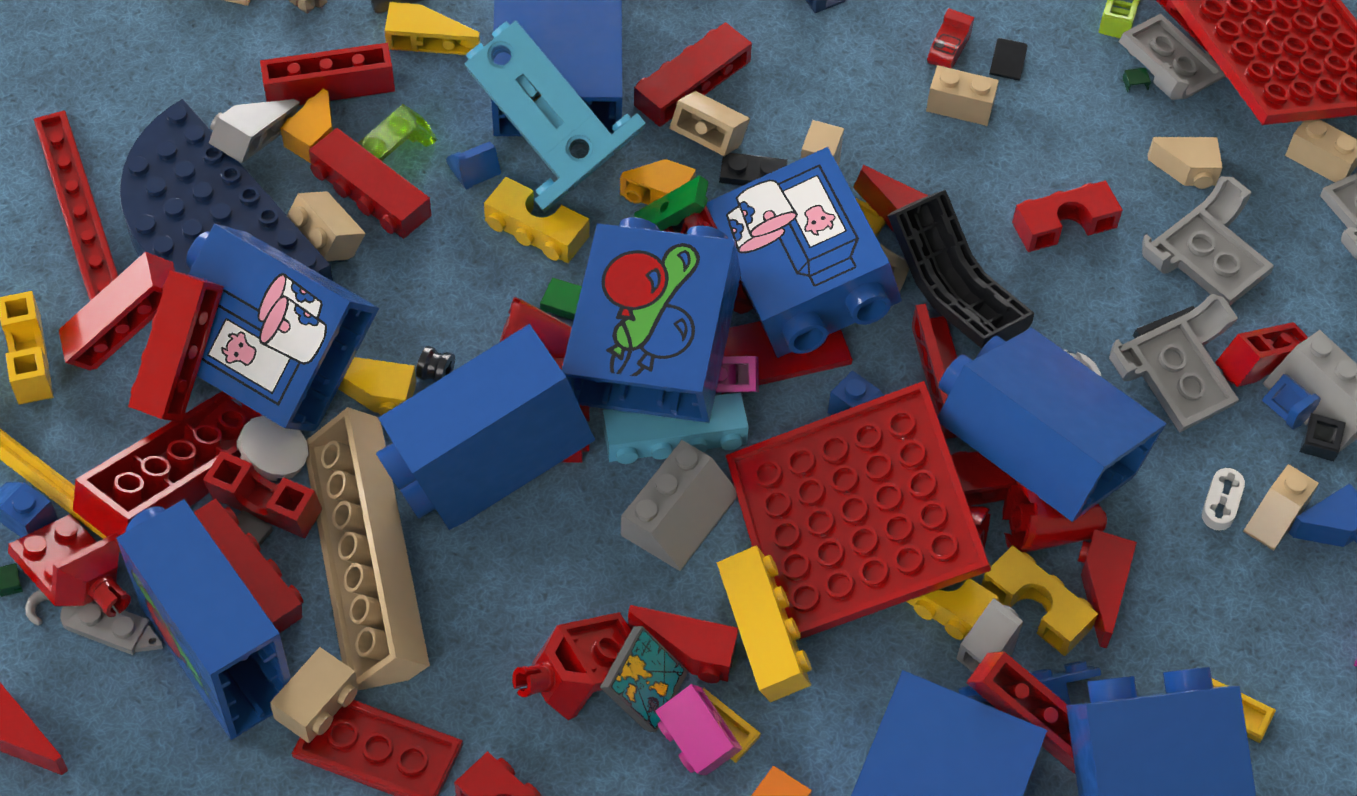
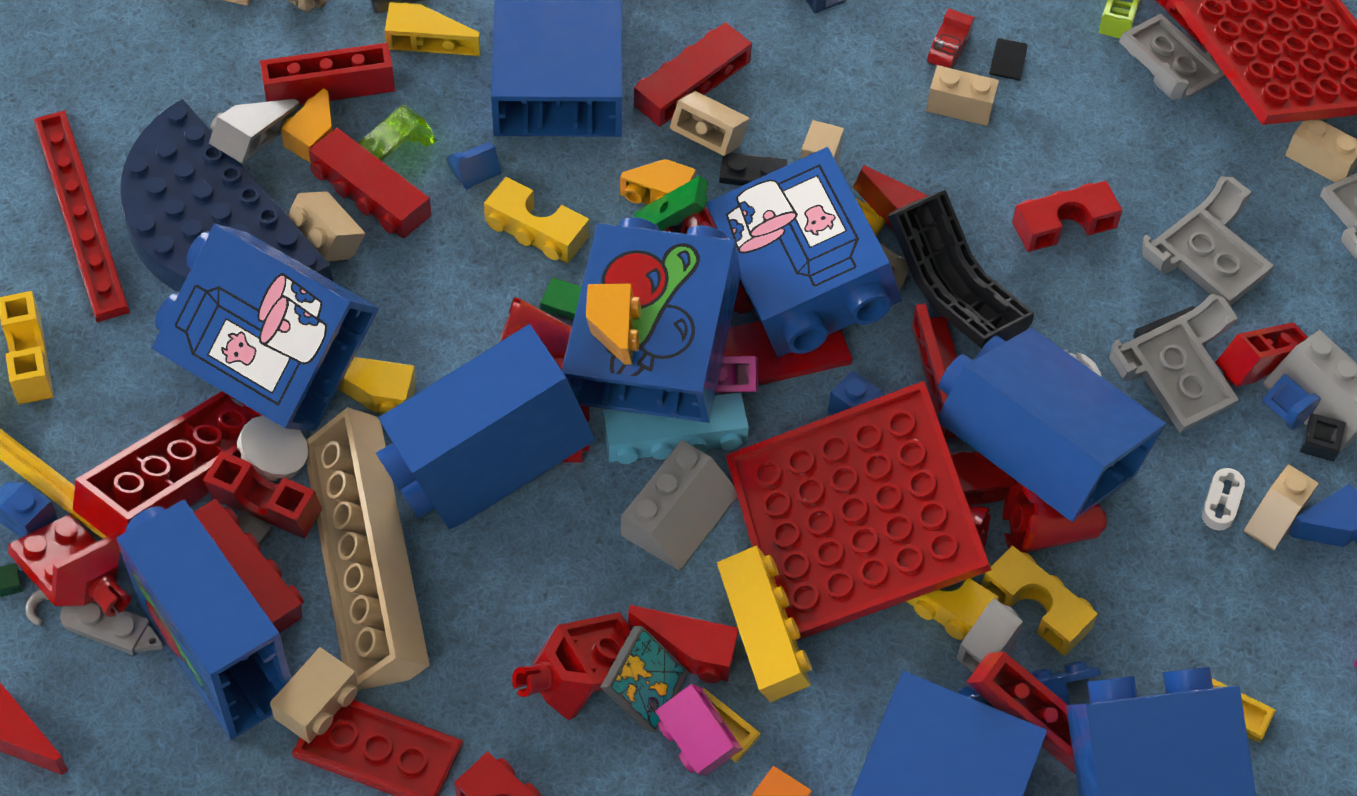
(115, 313): red brick -> none
(175, 346): red brick -> none
(434, 364): black wheel -> none
(546, 110): medium azure brick -> none
(612, 316): none -> light orange slope
(1104, 578): red slope -> none
(1136, 77): dark green piece -> none
(1188, 159): tan slope -> none

